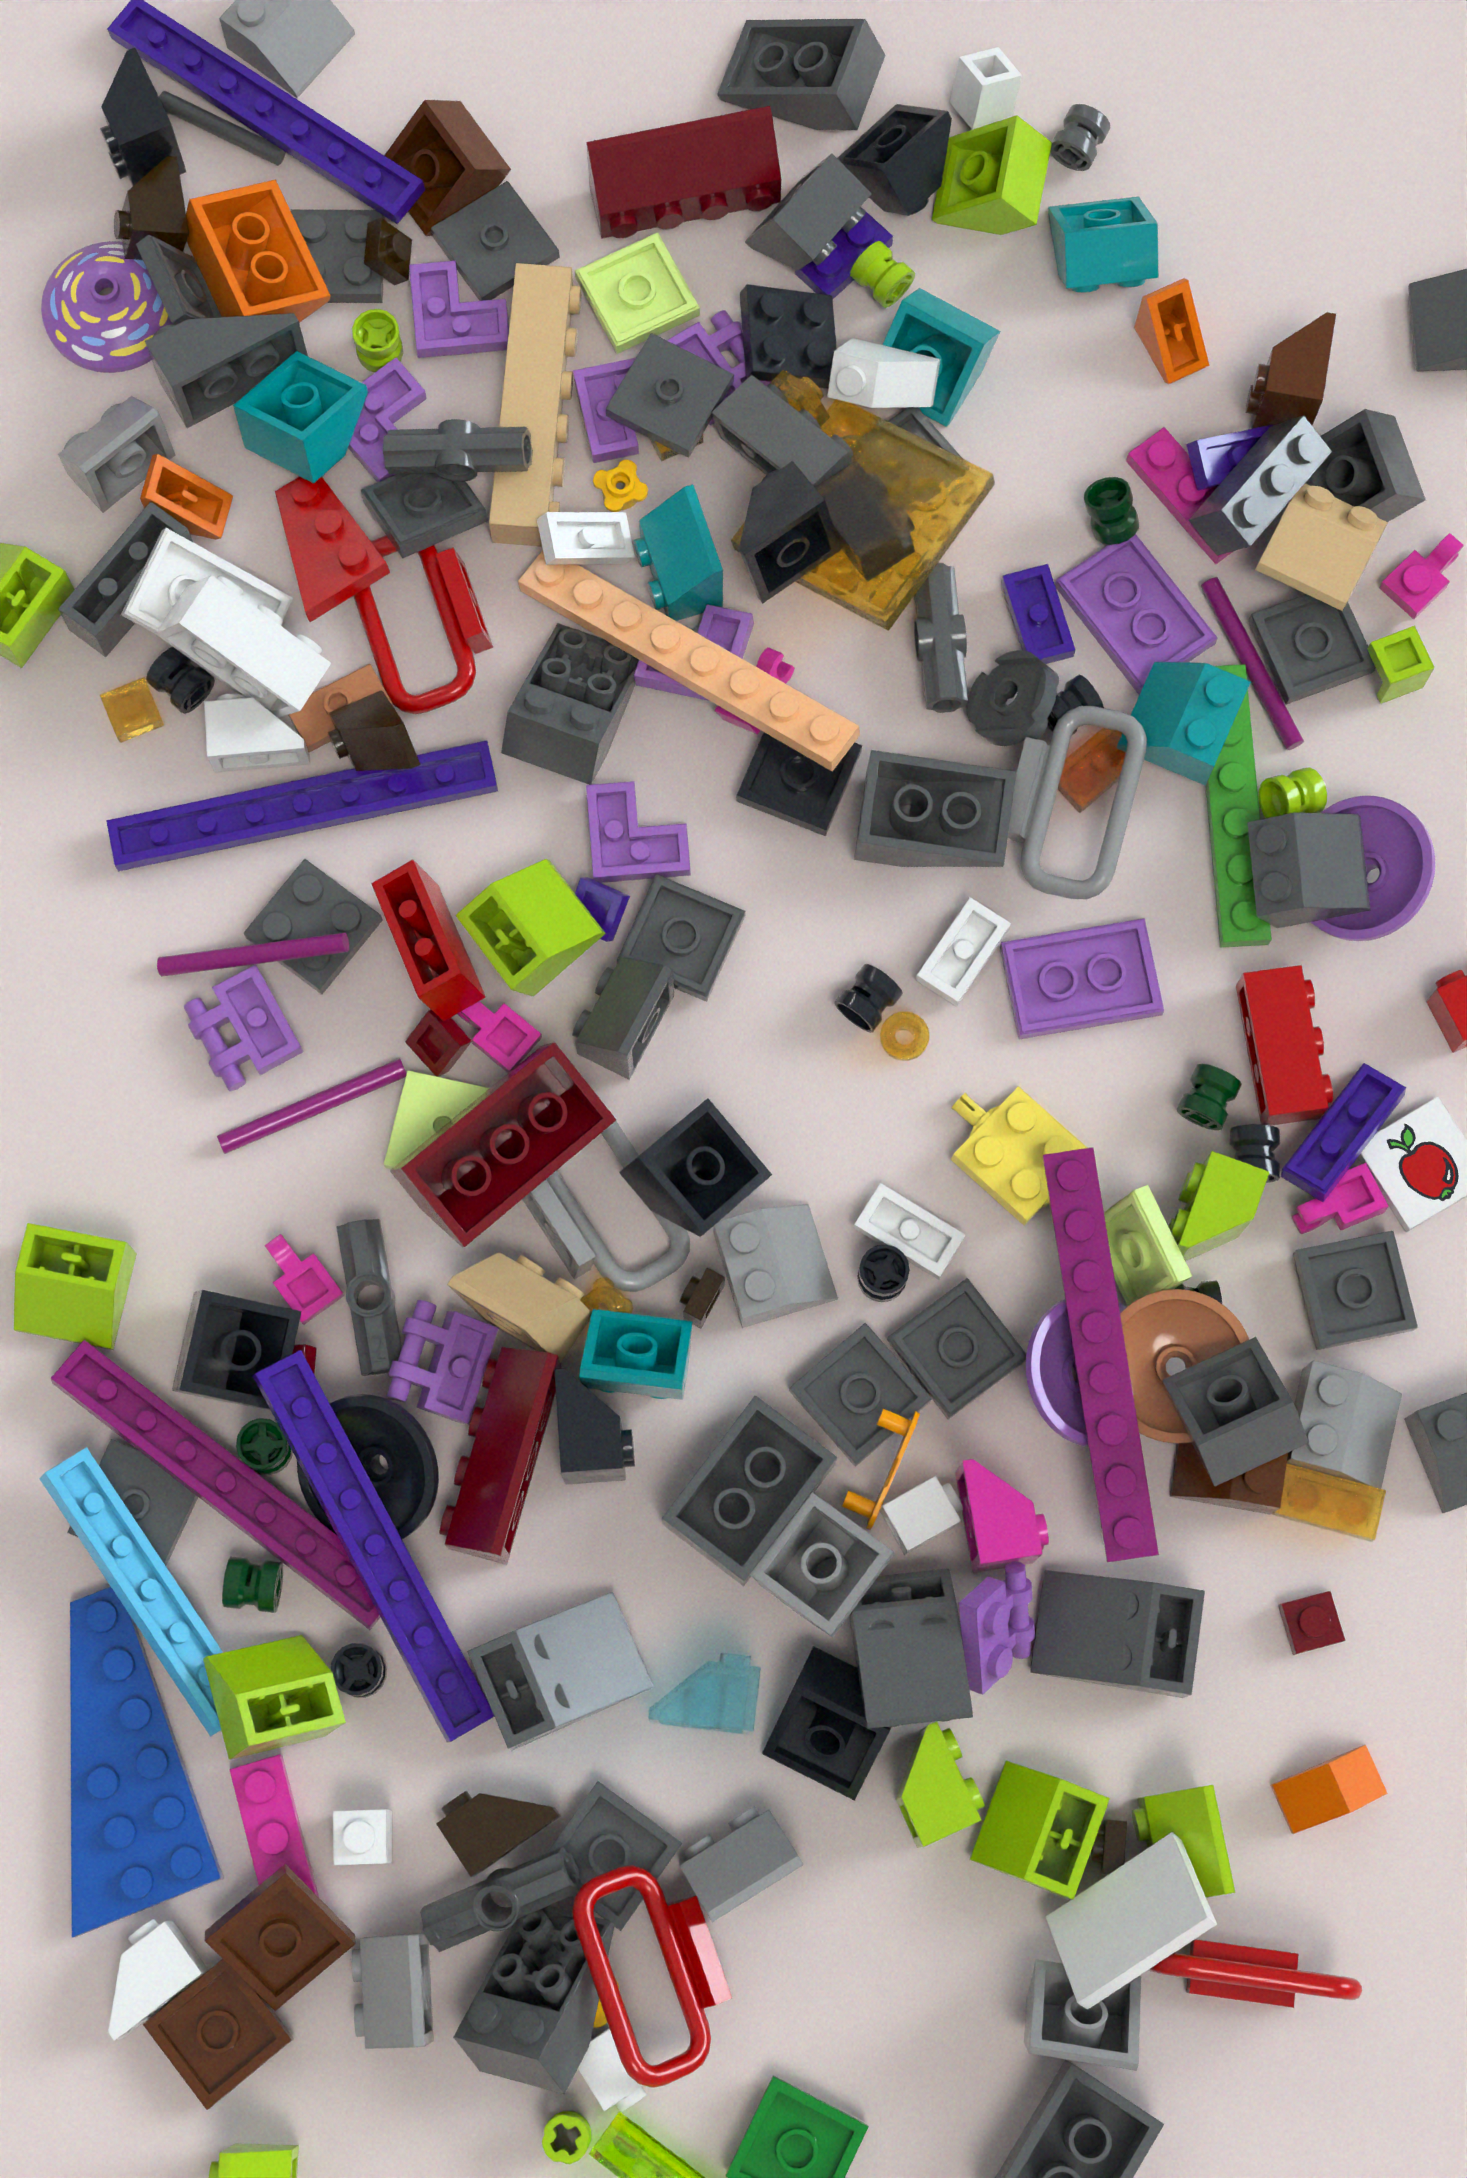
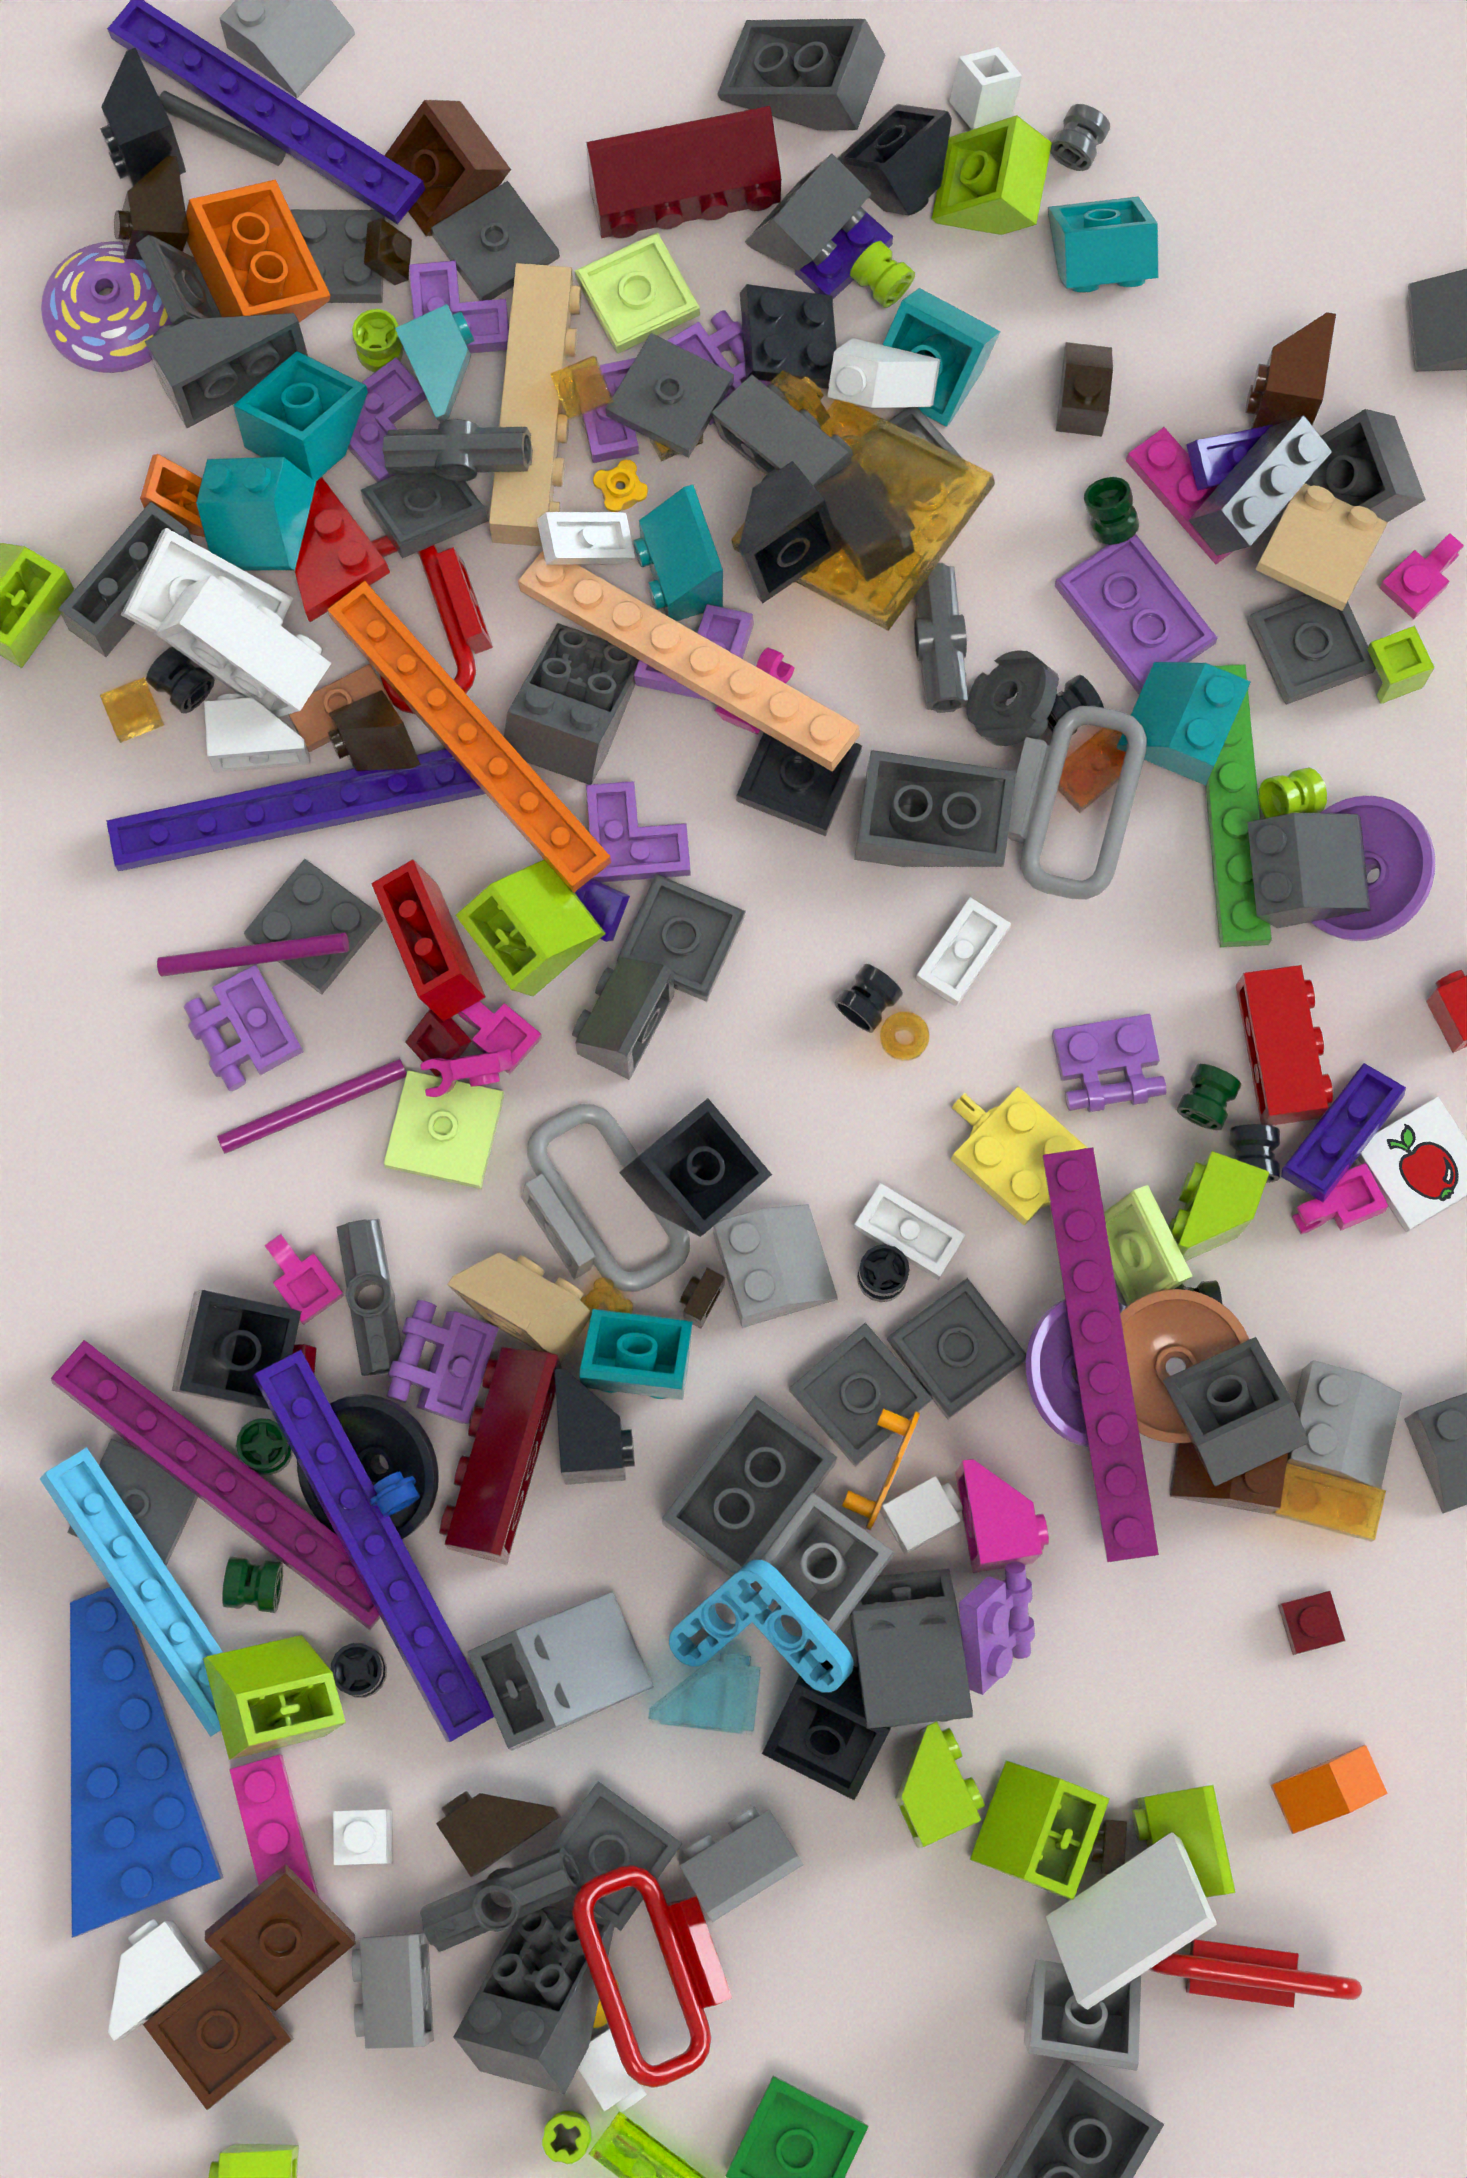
(71, 1285): lime slope -> none
(116, 451): light grey slope -> none
(255, 511): none -> teal slope
(394, 1493): none -> blue plate
(438, 355): none -> teal slope
(469, 737): none -> orange plate
(479, 1068): none -> dark pink plate
(503, 1144): dark red slope -> none
(582, 387): none -> clear yellow plate
(753, 1607): none -> medium azure beam
(1038, 614): dark purple plate -> none
(1081, 978): medium lavender tile -> none
(1085, 389): none -> dark brown slope
(1108, 1048): none -> medium lavender plate
(1118, 1632): dark grey slope -> none
(1172, 331): orange slope -> none
(1254, 666): magenta bar -> none
(1355, 1290): dark grey plate -> none

